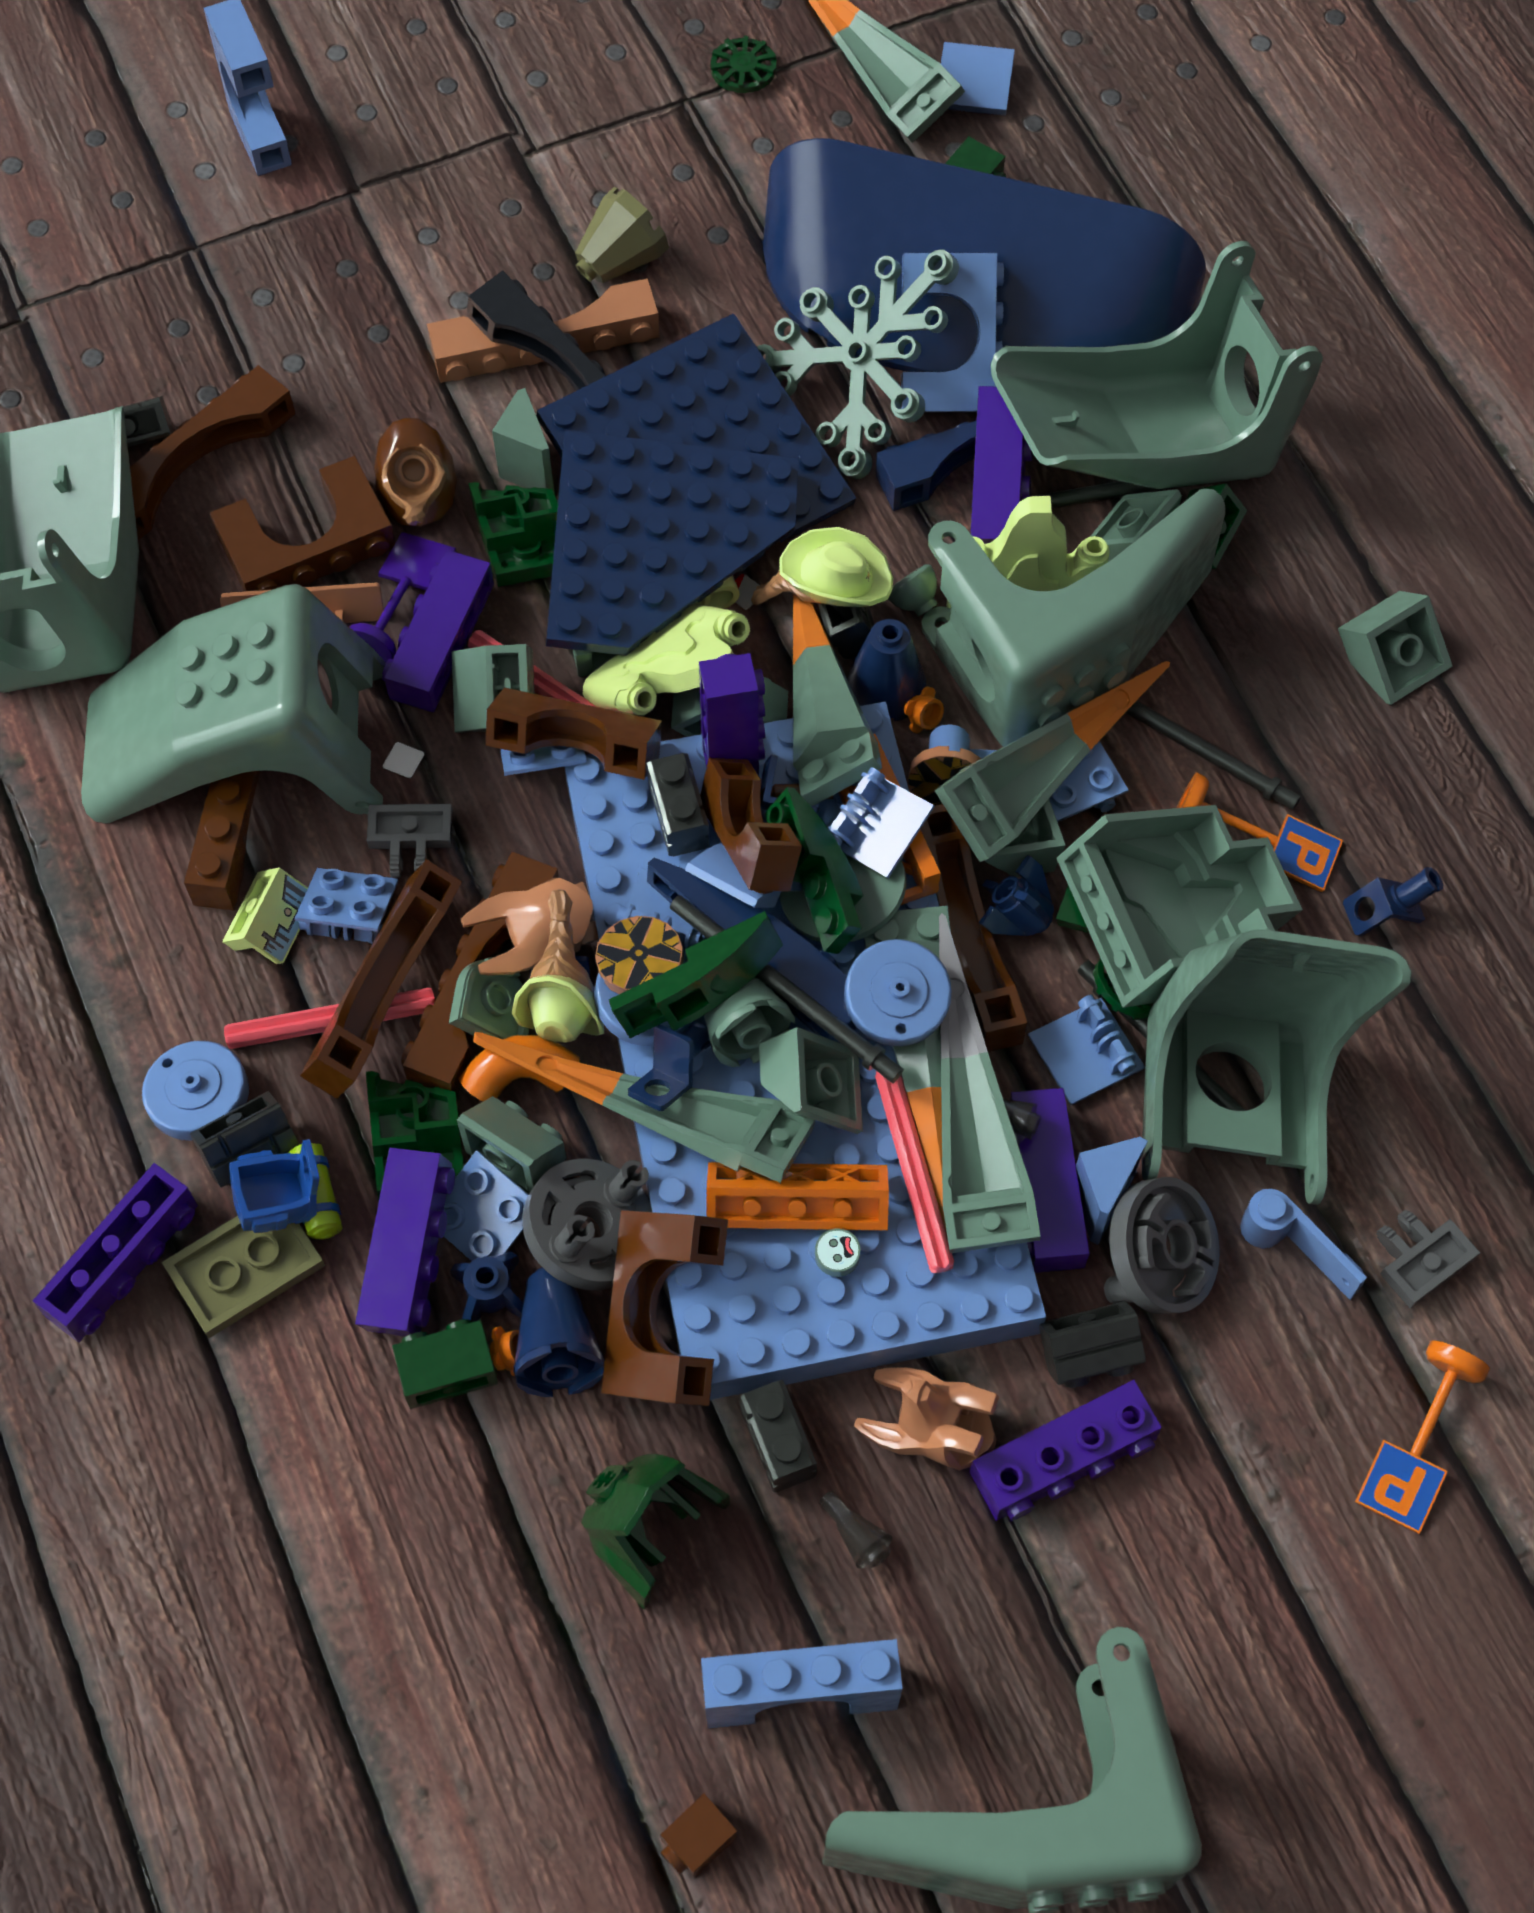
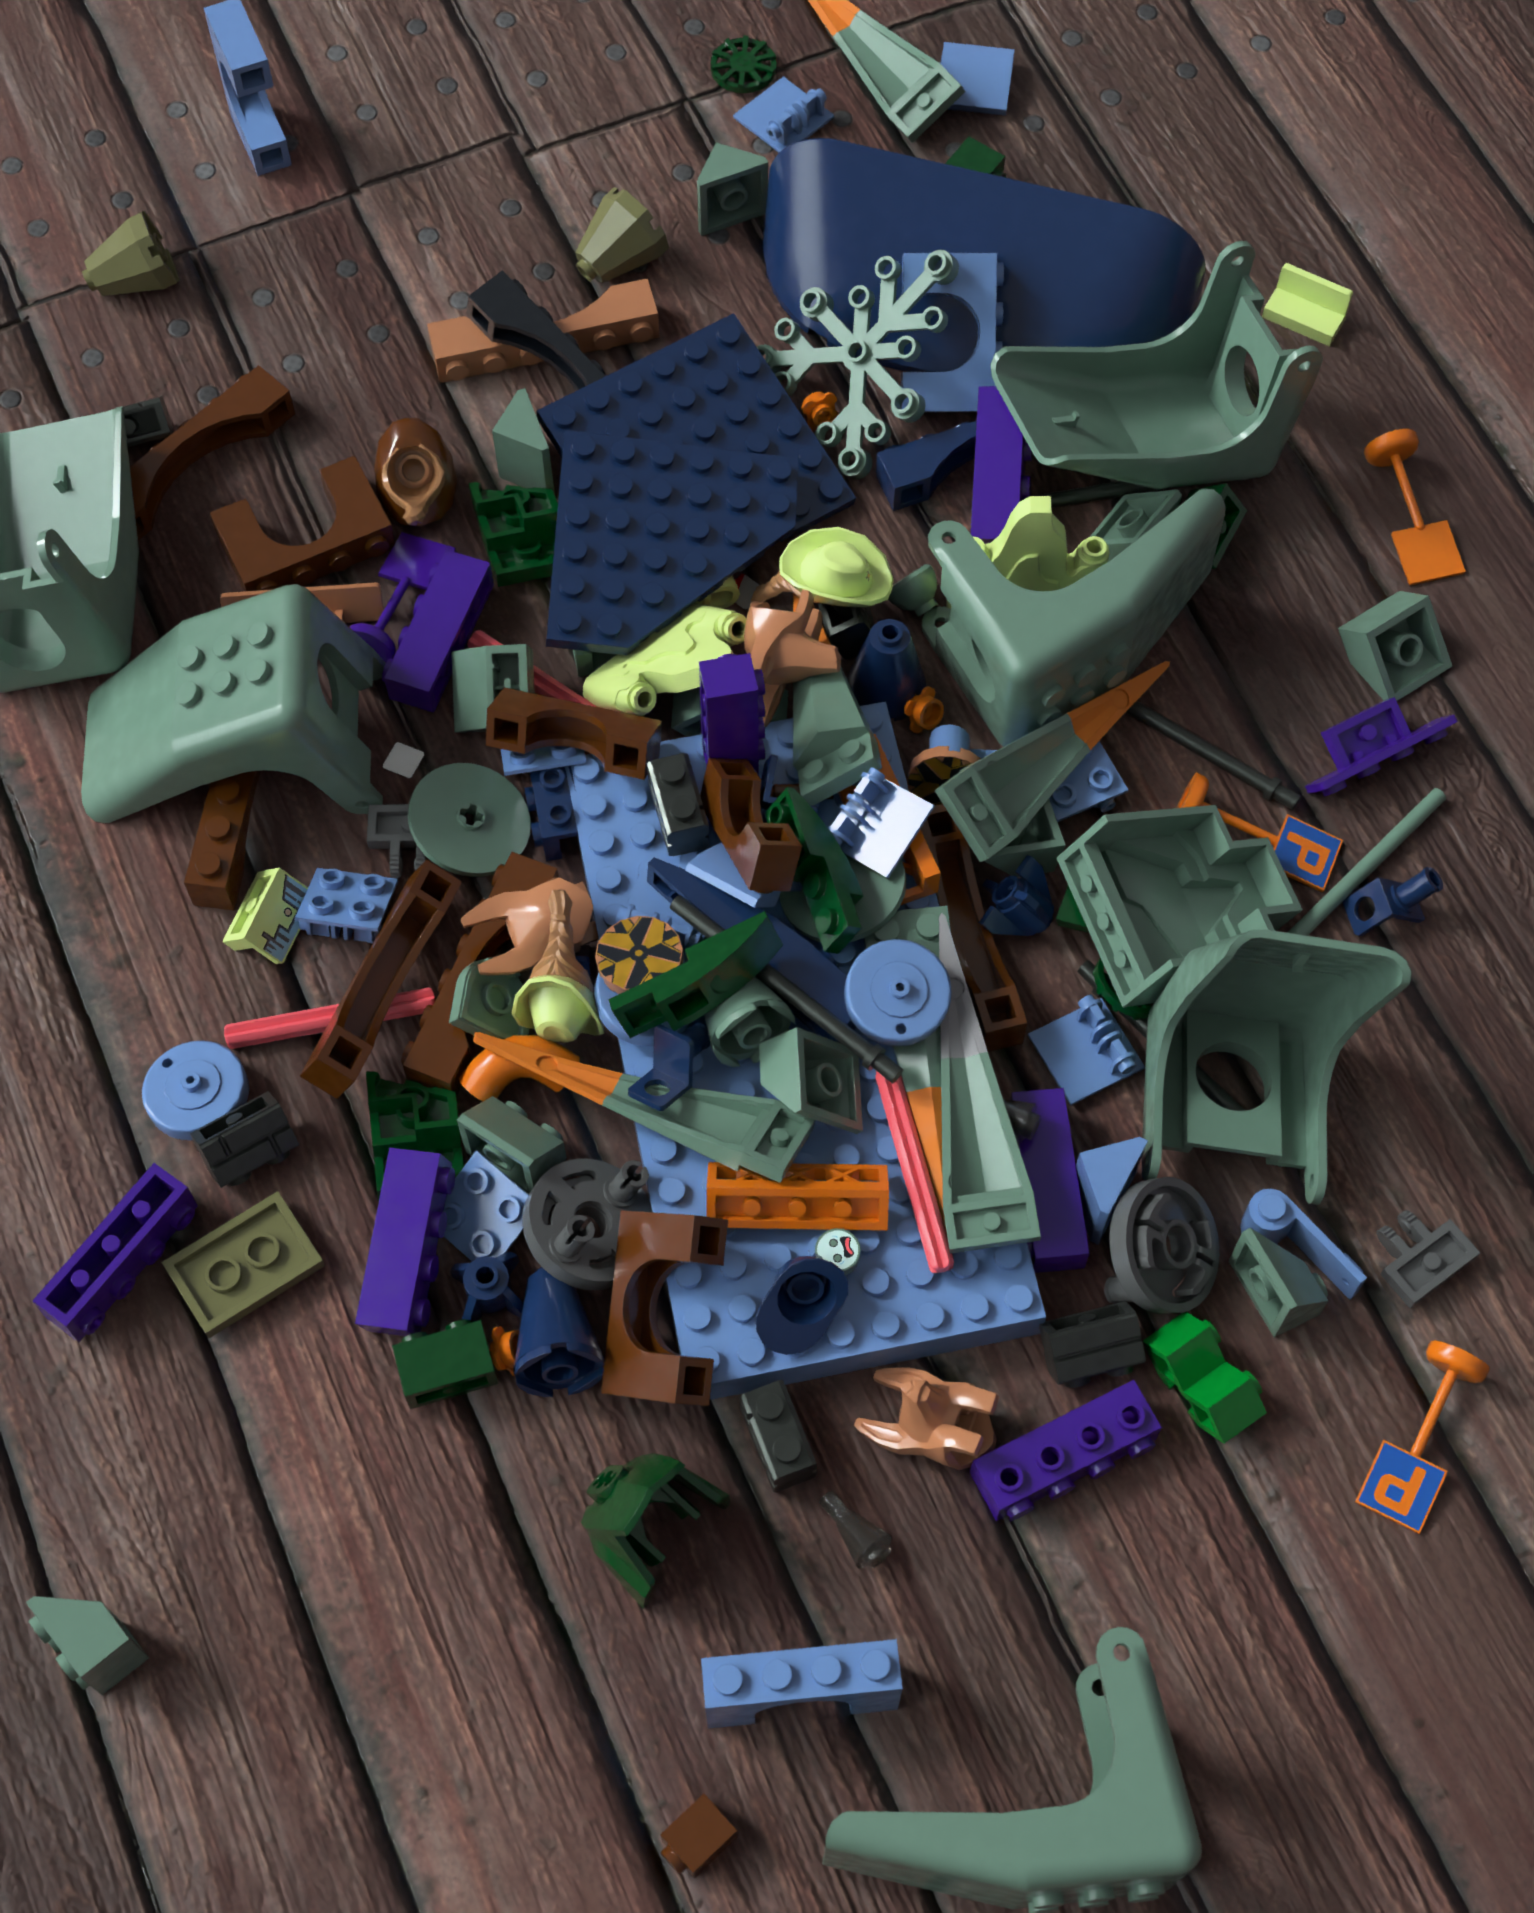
(92, 1640): none -> sand green slope
(131, 260): none -> olive cone
(285, 1190): blue piece -> none
(440, 825): none -> sand green piece
(554, 808): none -> dark blue bracket
(731, 188): none -> sand green slope
(785, 114): none -> medium blue hinge
(787, 647): none -> nougat piece
(801, 1304): none -> dark blue piece
(819, 408): none -> orange plate
(1220, 1395): none -> green brick
(1277, 1282): none -> sand green slope
(1308, 304): none -> yellowish green panel
(1368, 739): none -> dark purple bracket
(1369, 863): none -> sand green bar
(1424, 550): none -> orange piece

